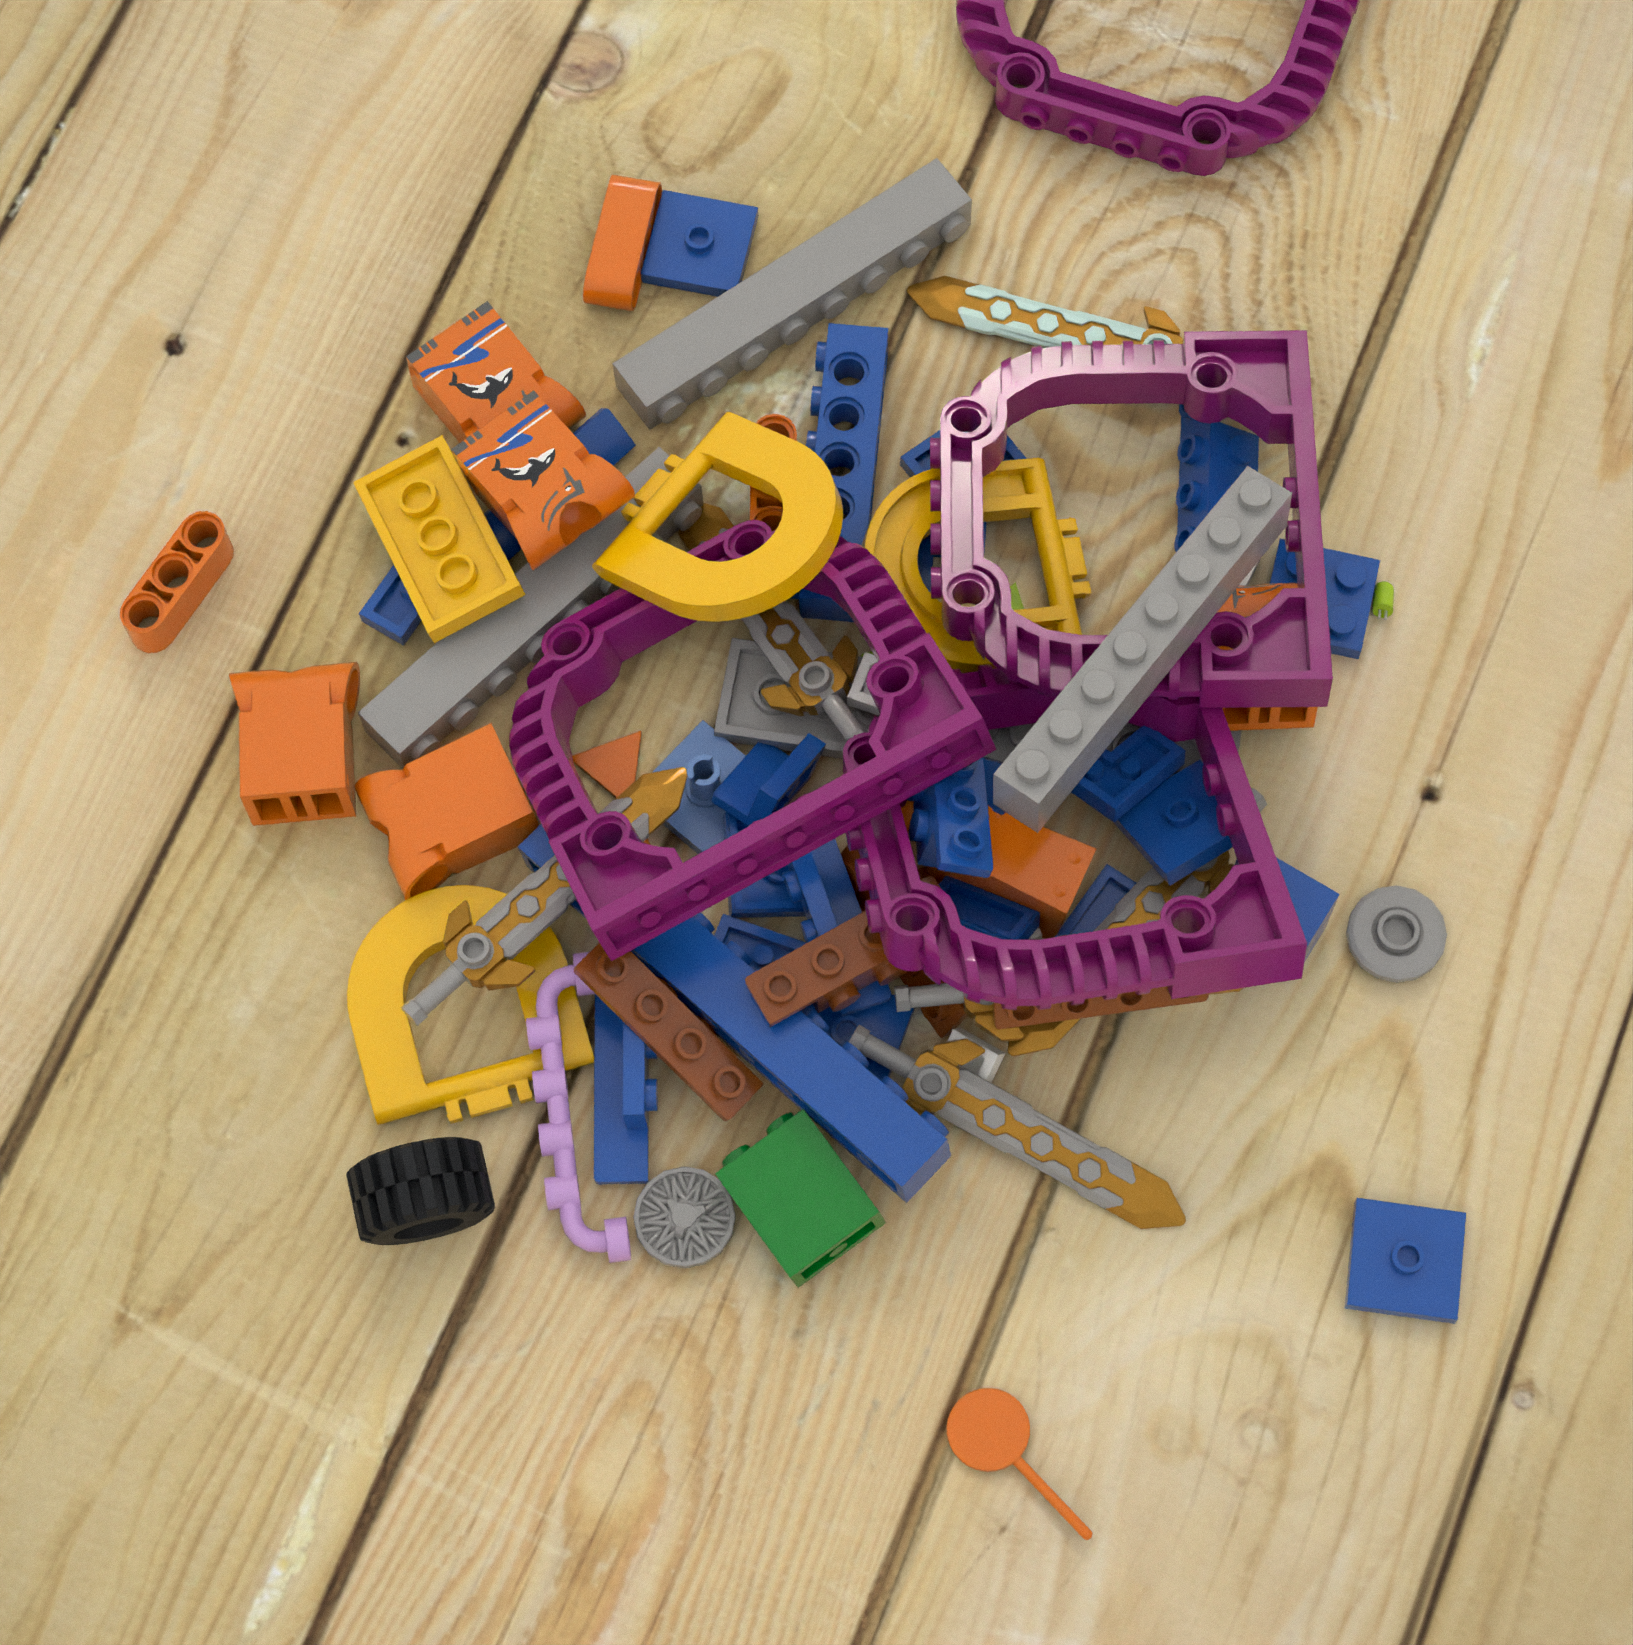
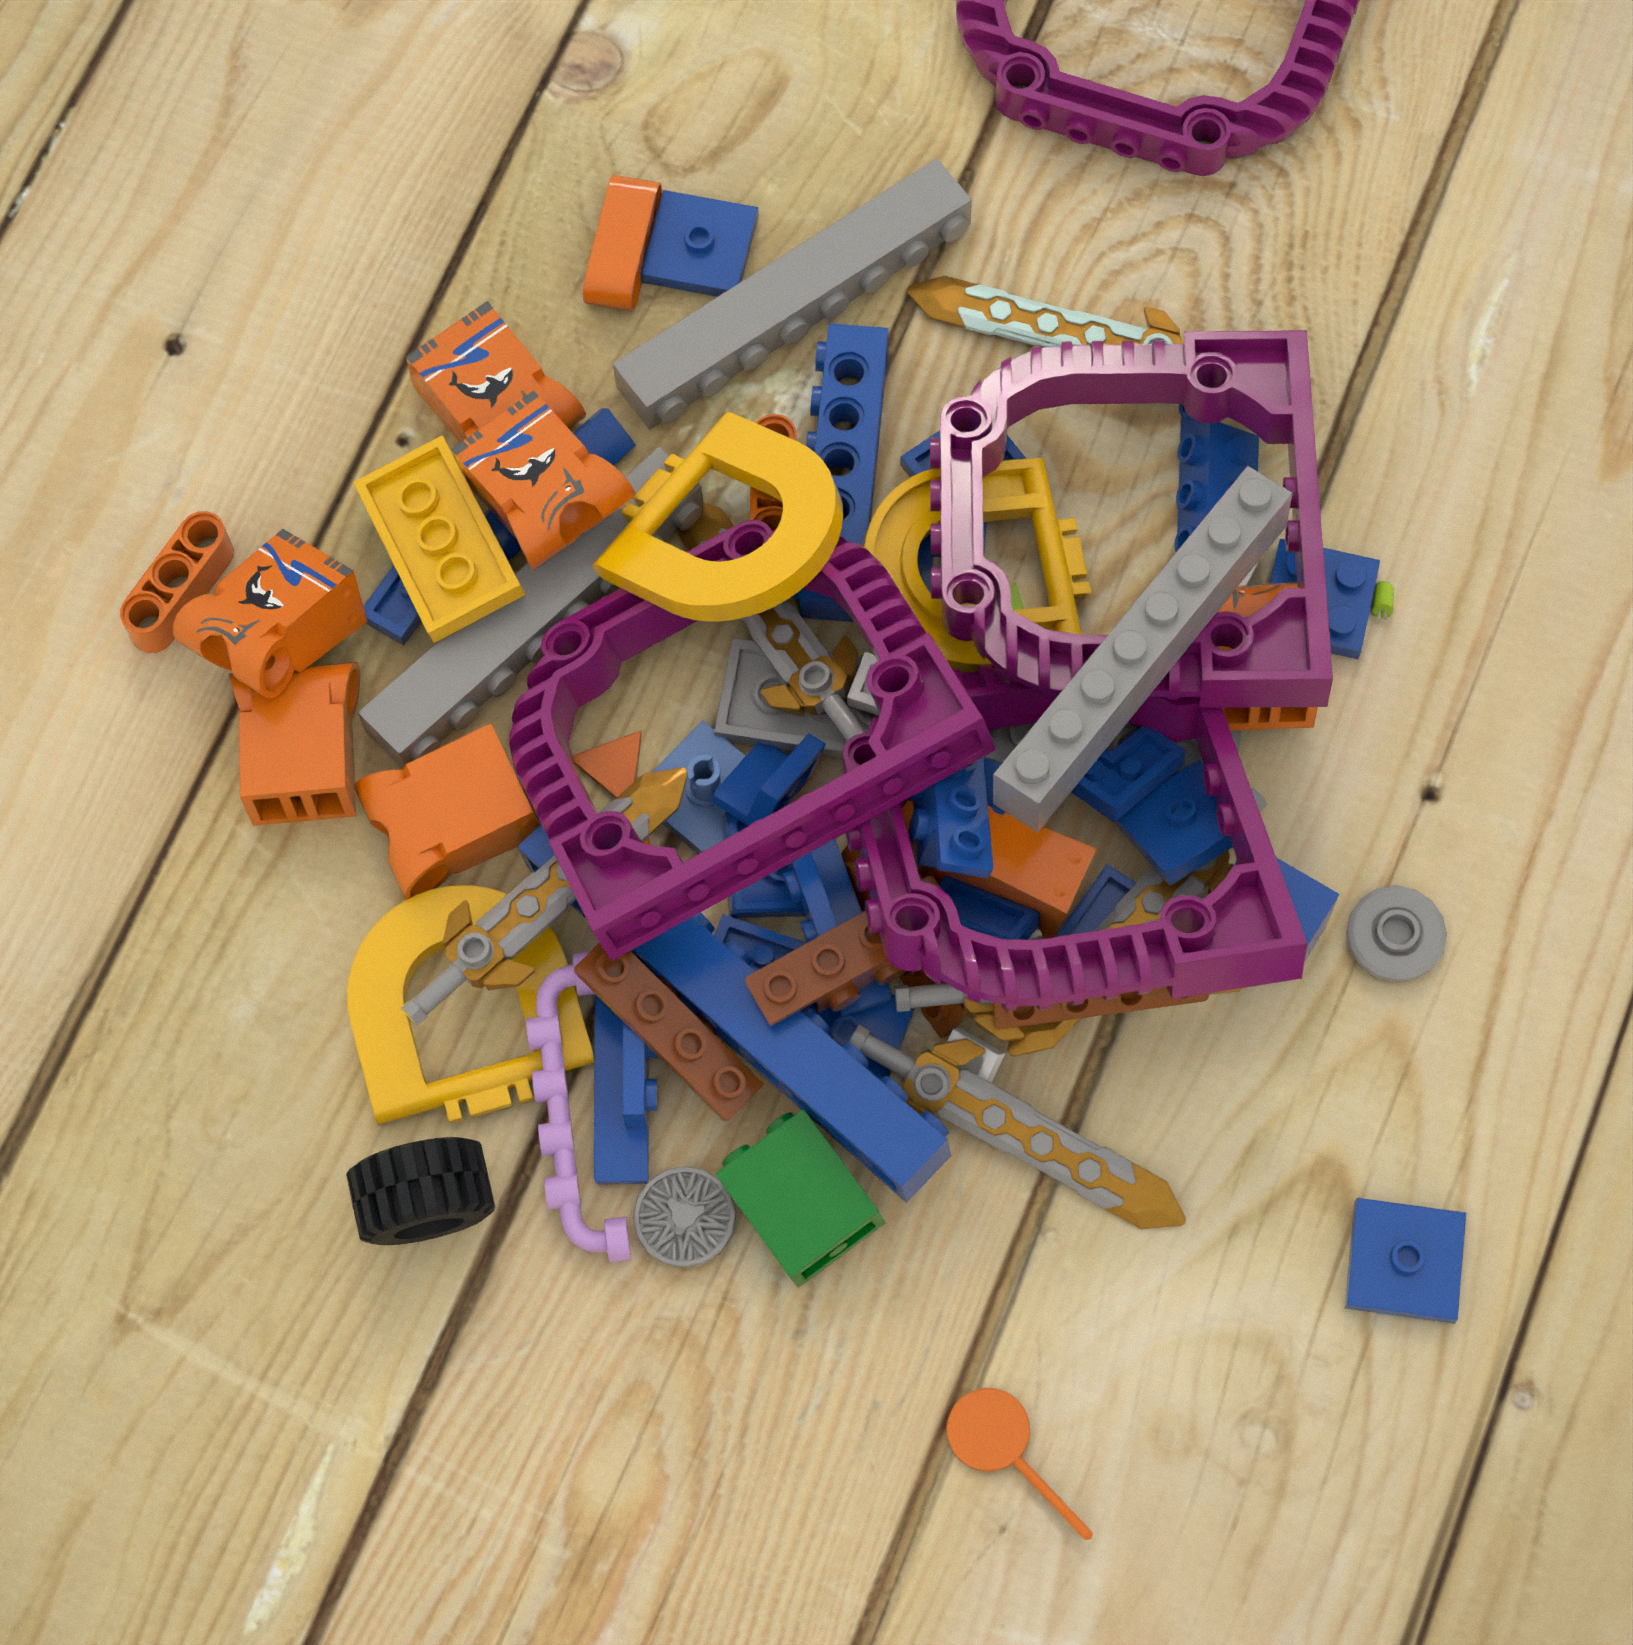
(273, 614): none -> orange piece

